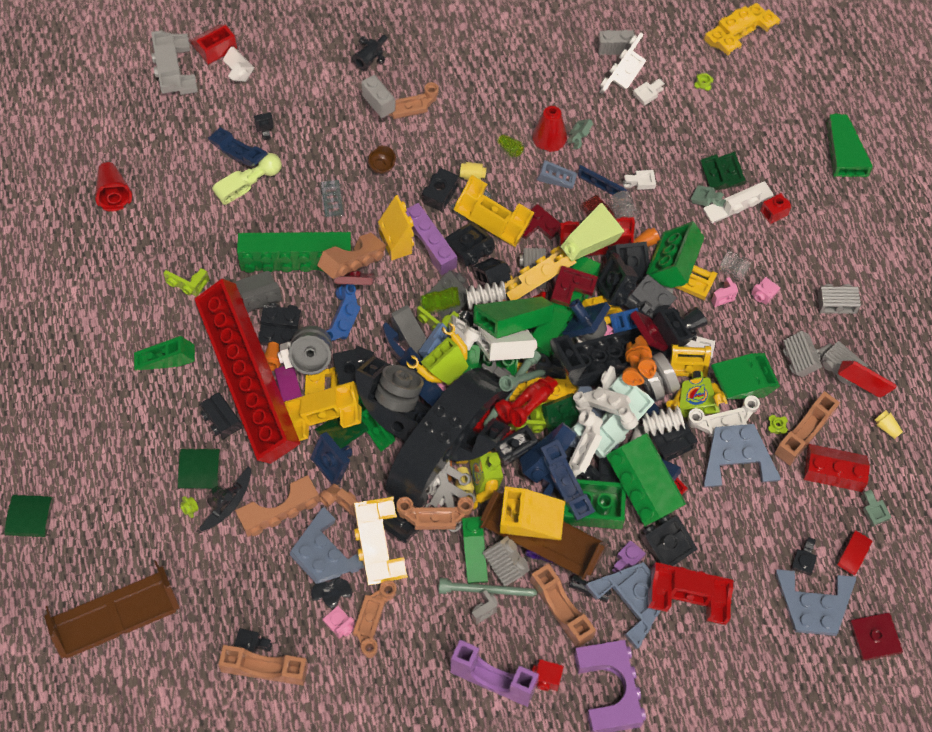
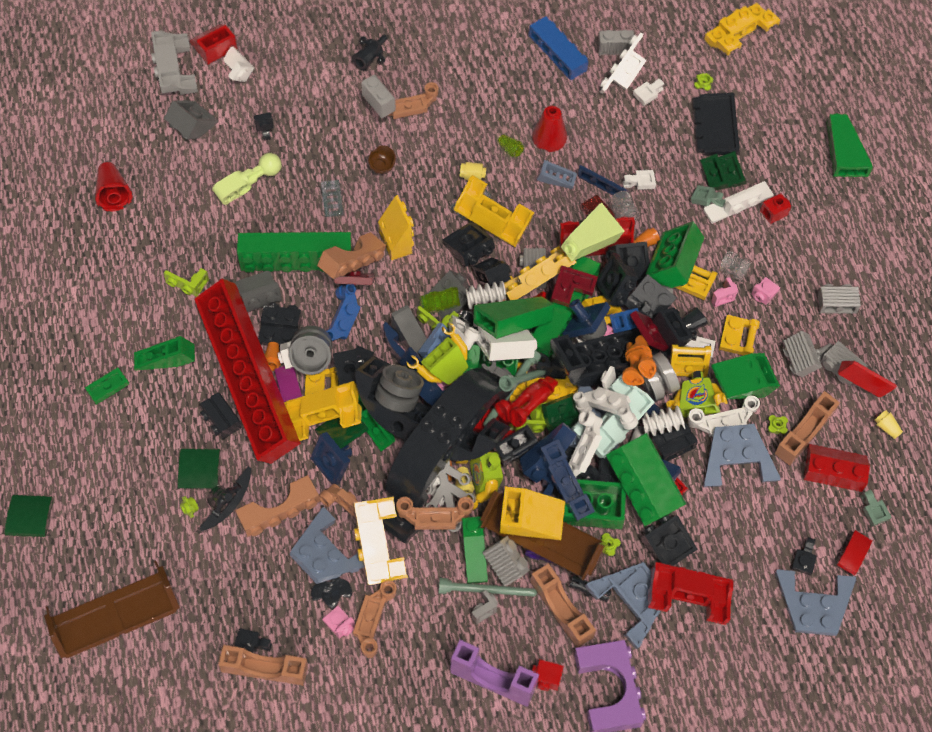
(107, 386): none -> green plate
(190, 119): none -> dark grey slope
(235, 149): dark blue slope -> none
(439, 250): medium lavender arch -> none
(440, 198): black brick -> none
(542, 221): dark red plate -> none
(558, 48): none -> blue brick
(580, 130): sand green plate -> none
(614, 543): none -> lime plate
(628, 556): medium lavender plate -> none
(715, 124): none -> black hinge
(733, 332): none -> yellow plate
(876, 637): dark red plate -> none

